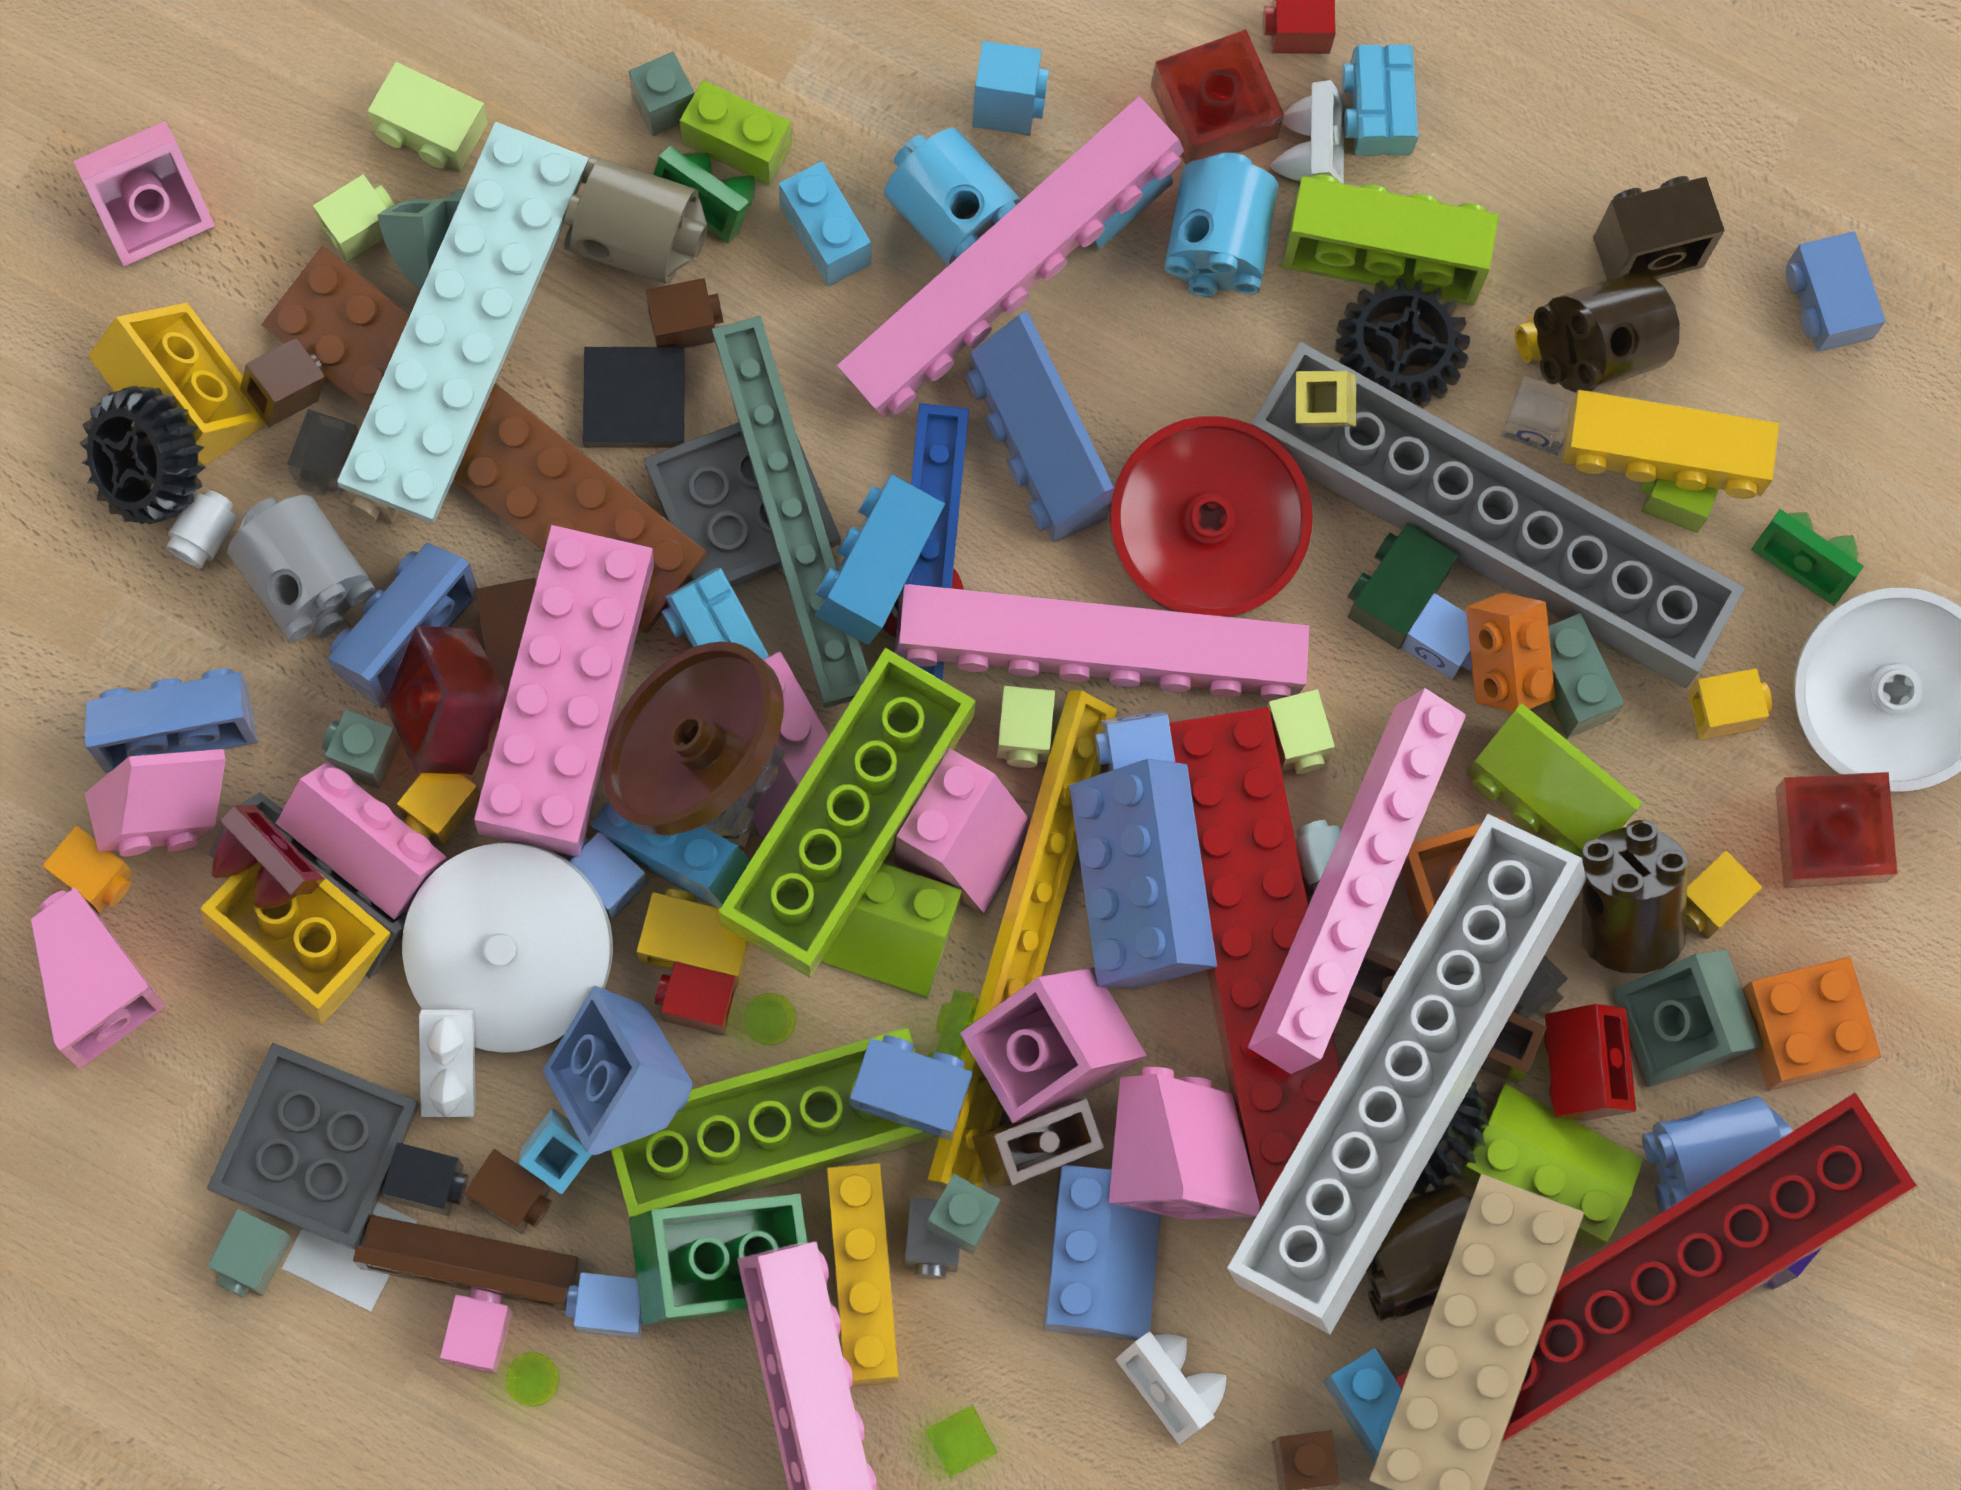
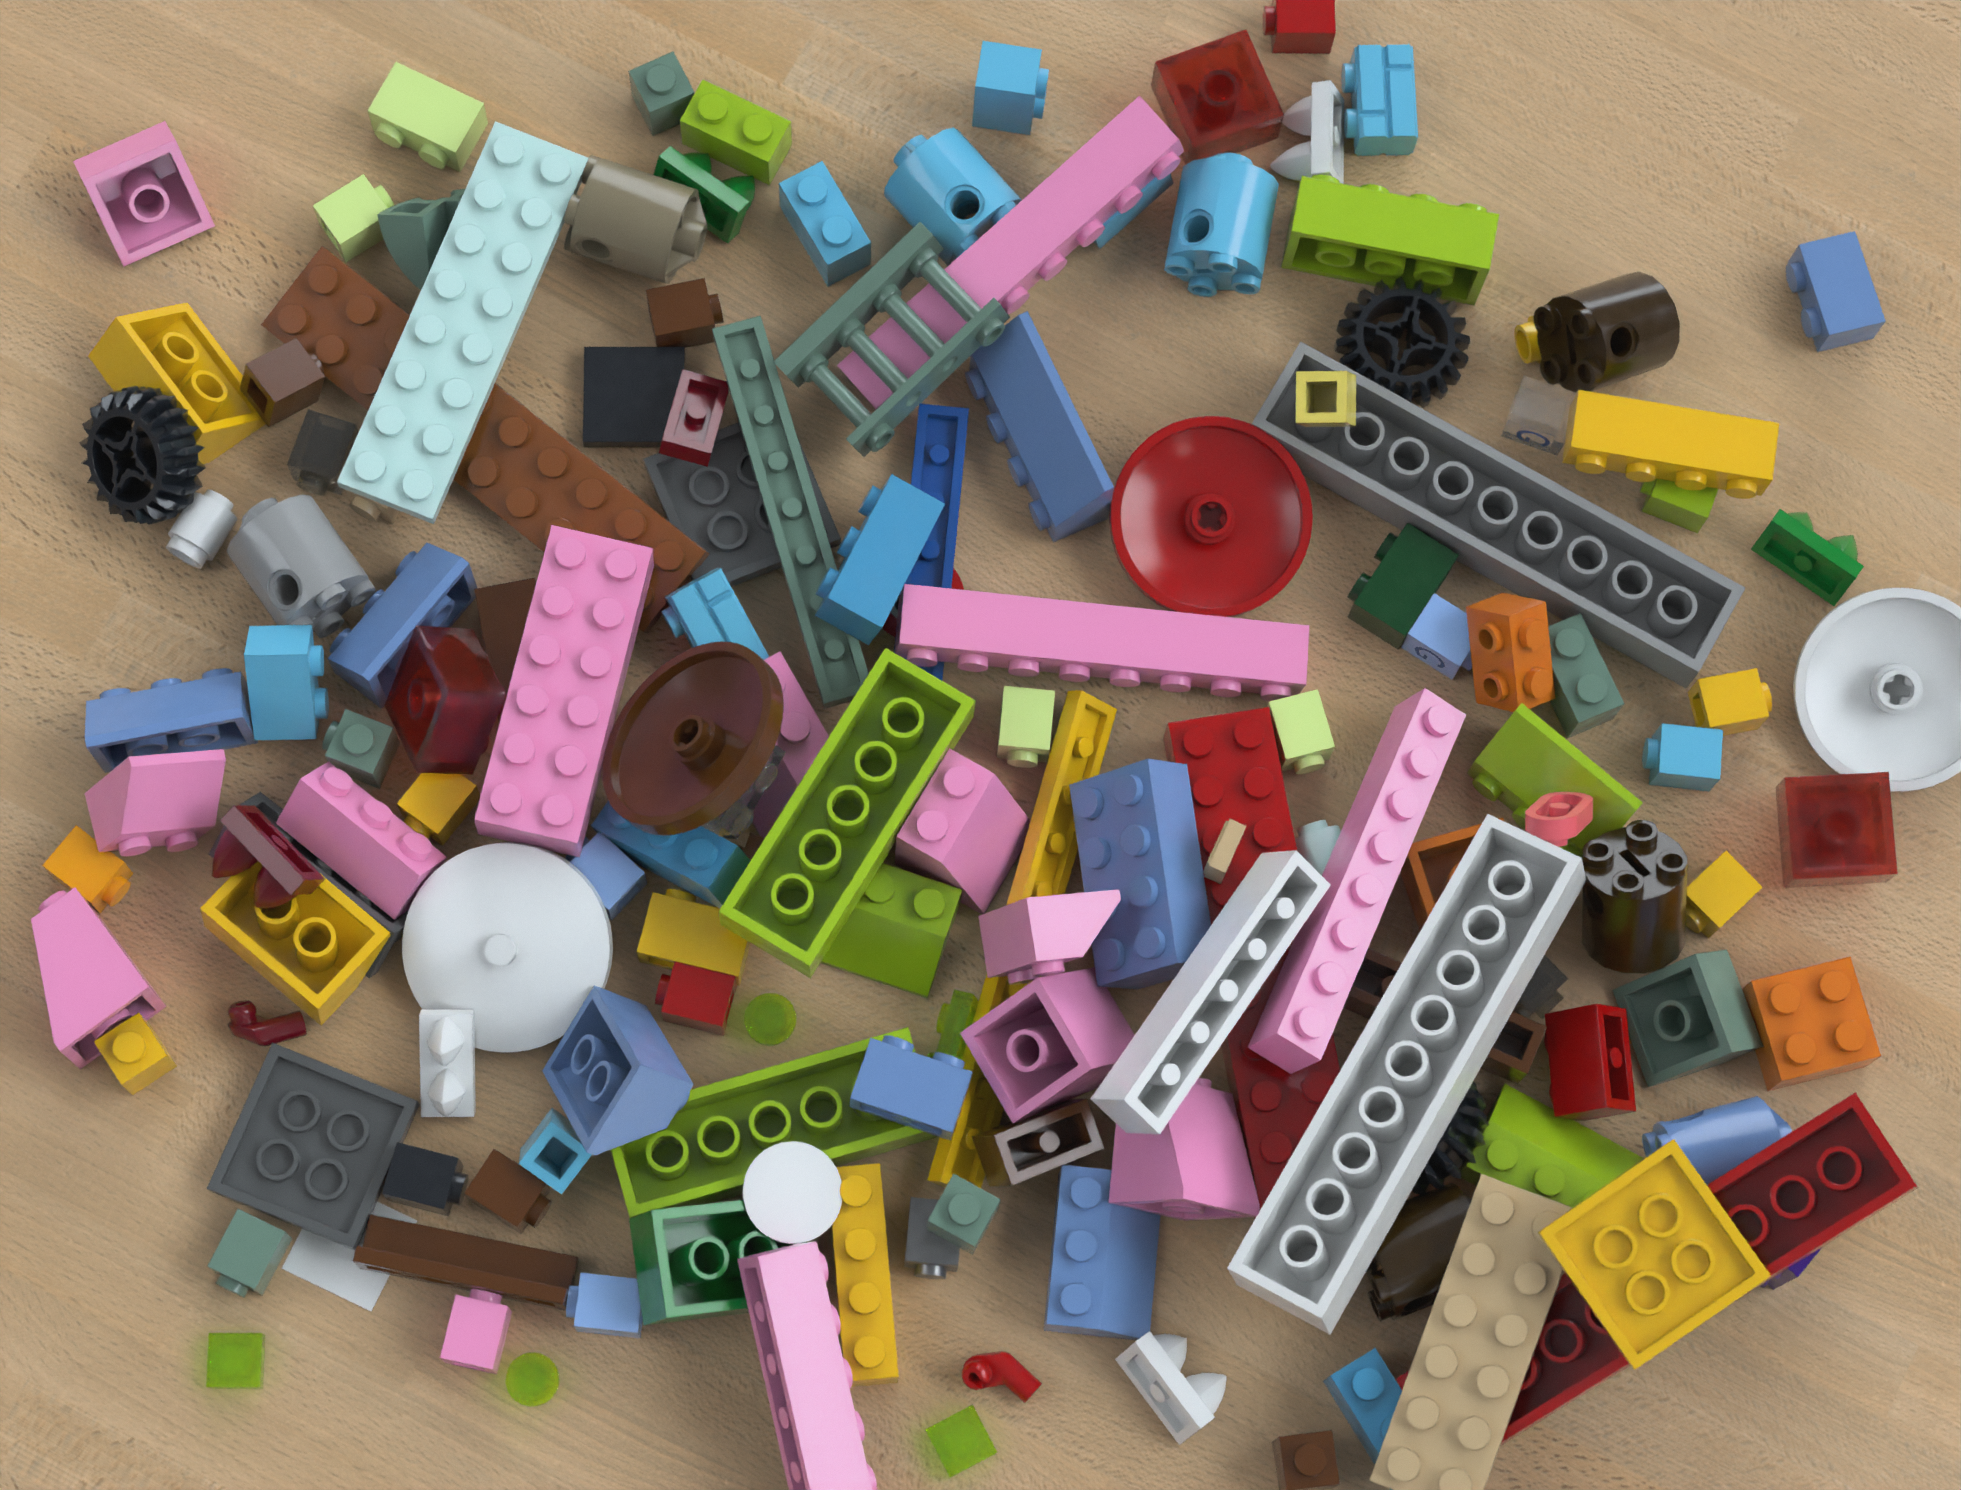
(135, 1053): none -> yellow brick
(235, 1361): none -> clear neon green plate
(261, 1030): none -> dark red arm
(283, 682): none -> medium azure brick
(694, 418): none -> plate
(792, 1192): none -> white sticker
(881, 292): none -> sand green fence
(999, 1369): none -> red arm
(1043, 933): none -> bright pink slope
(1134, 739): light blue brick -> none
(1210, 992): none -> white brick
(1224, 850): none -> tan tile
(1559, 816): none -> coral plate
(1654, 1254): none -> yellow plate
(1659, 229): dark brown brick -> none
(1683, 757): none -> medium azure brick

